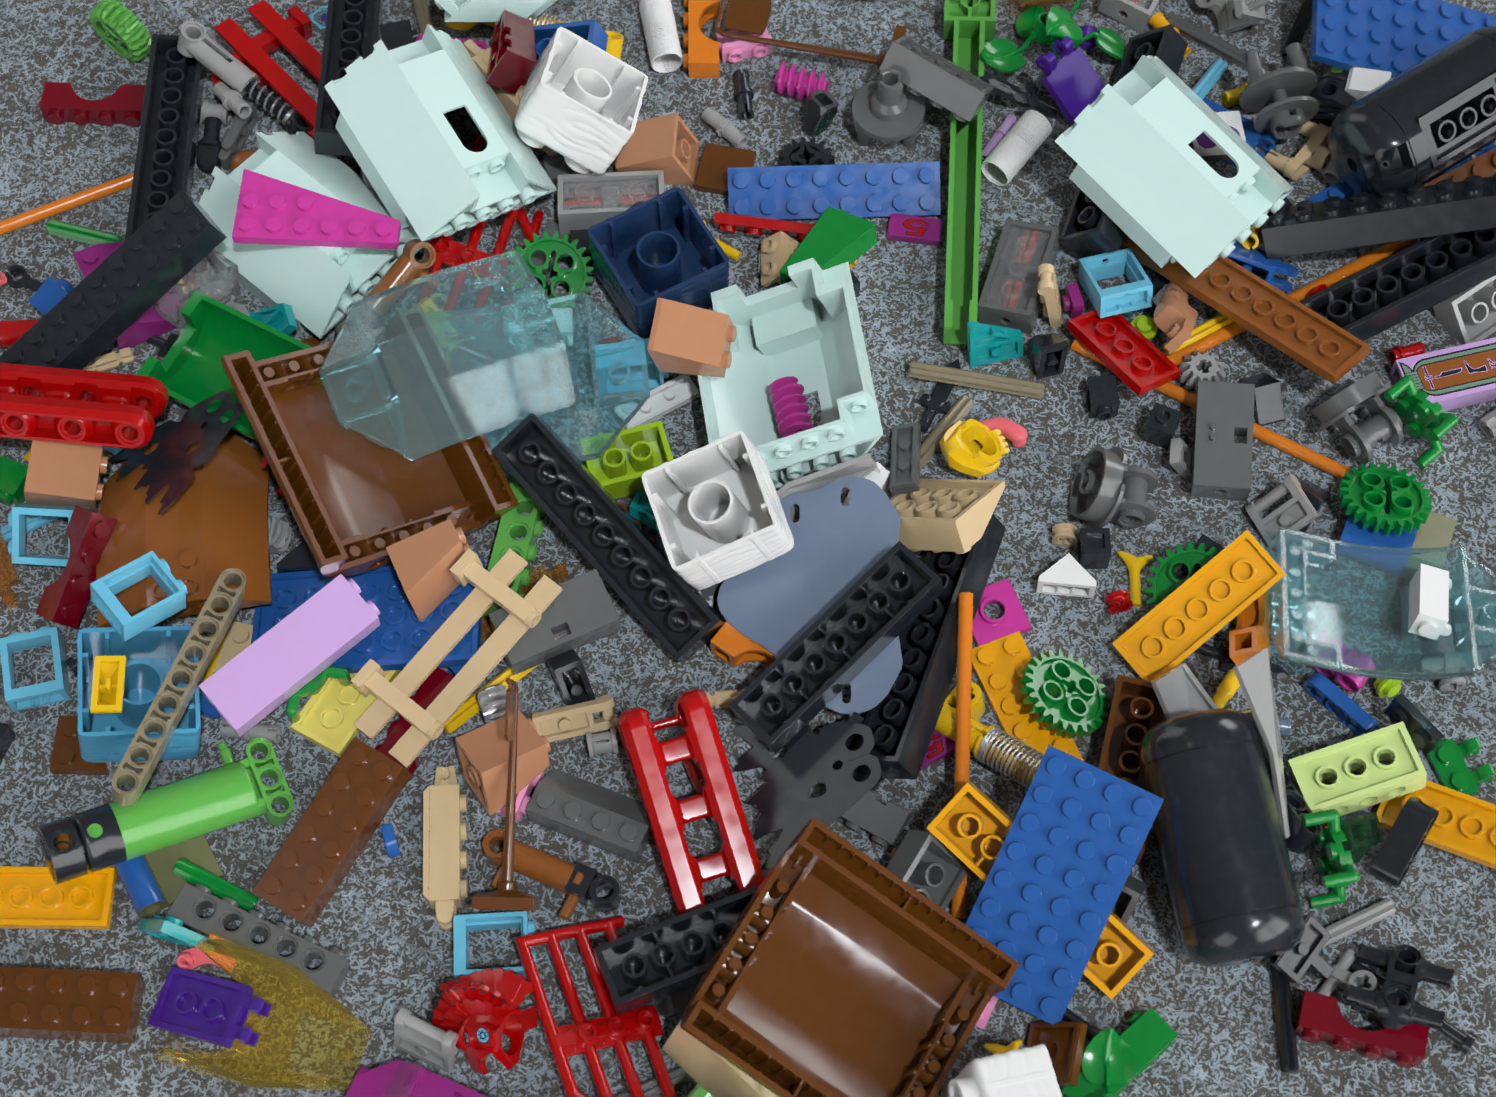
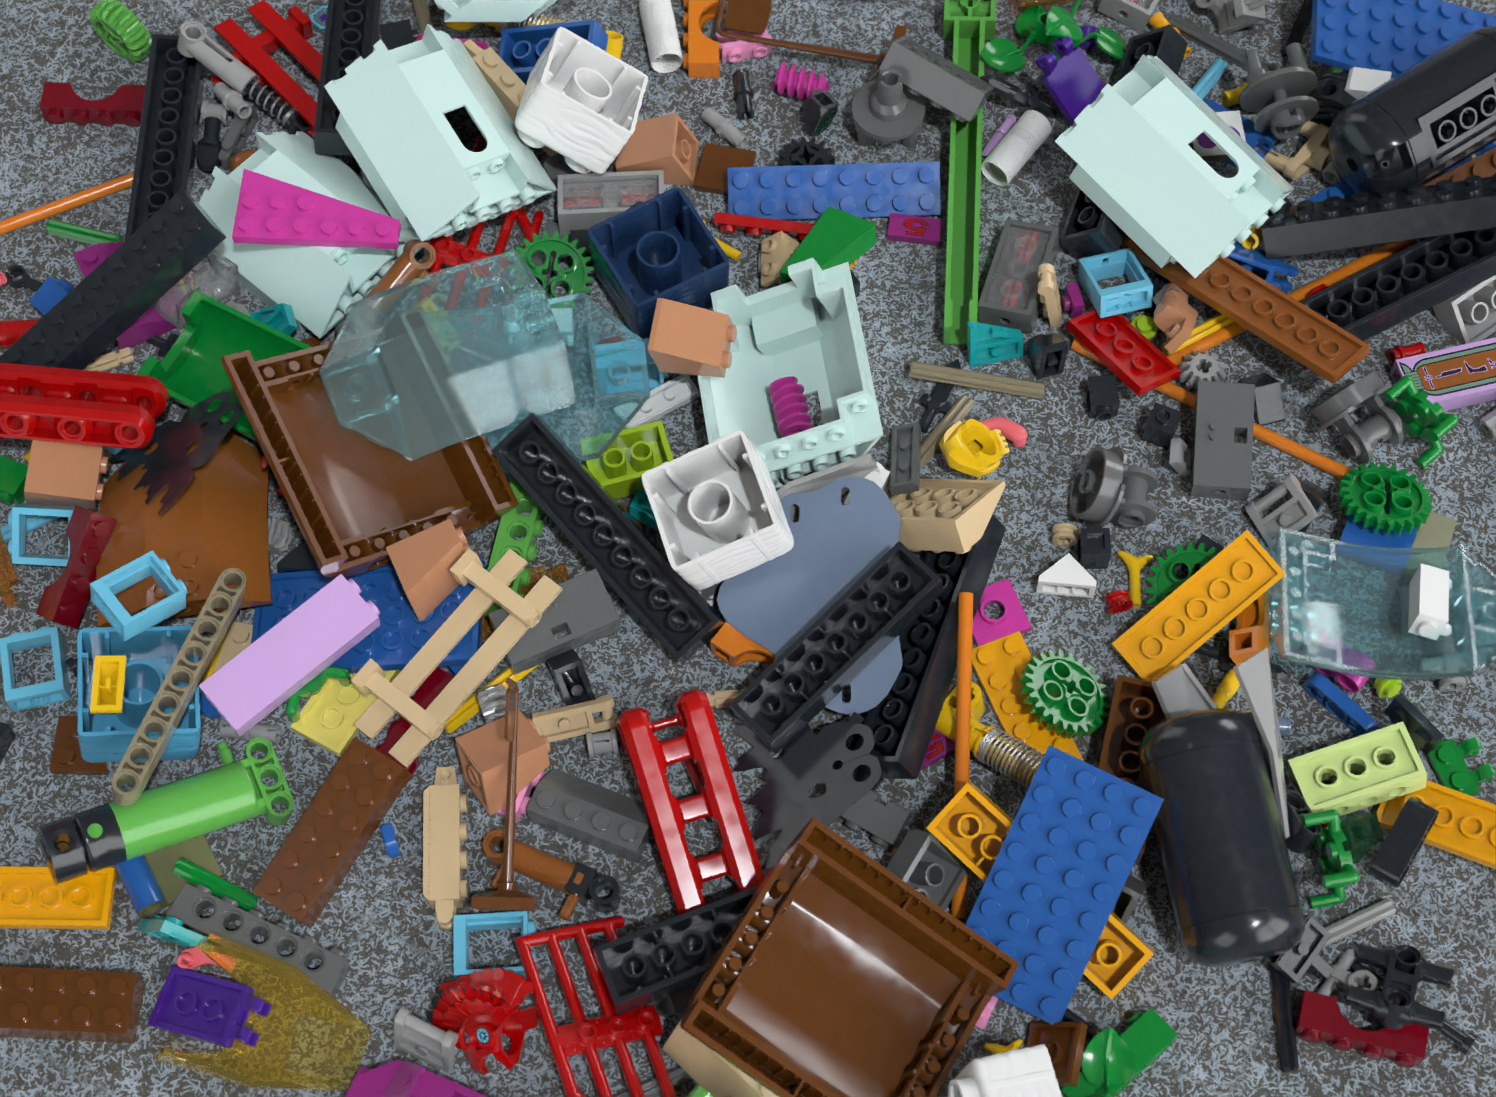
(511, 52): dark red wedge -> none

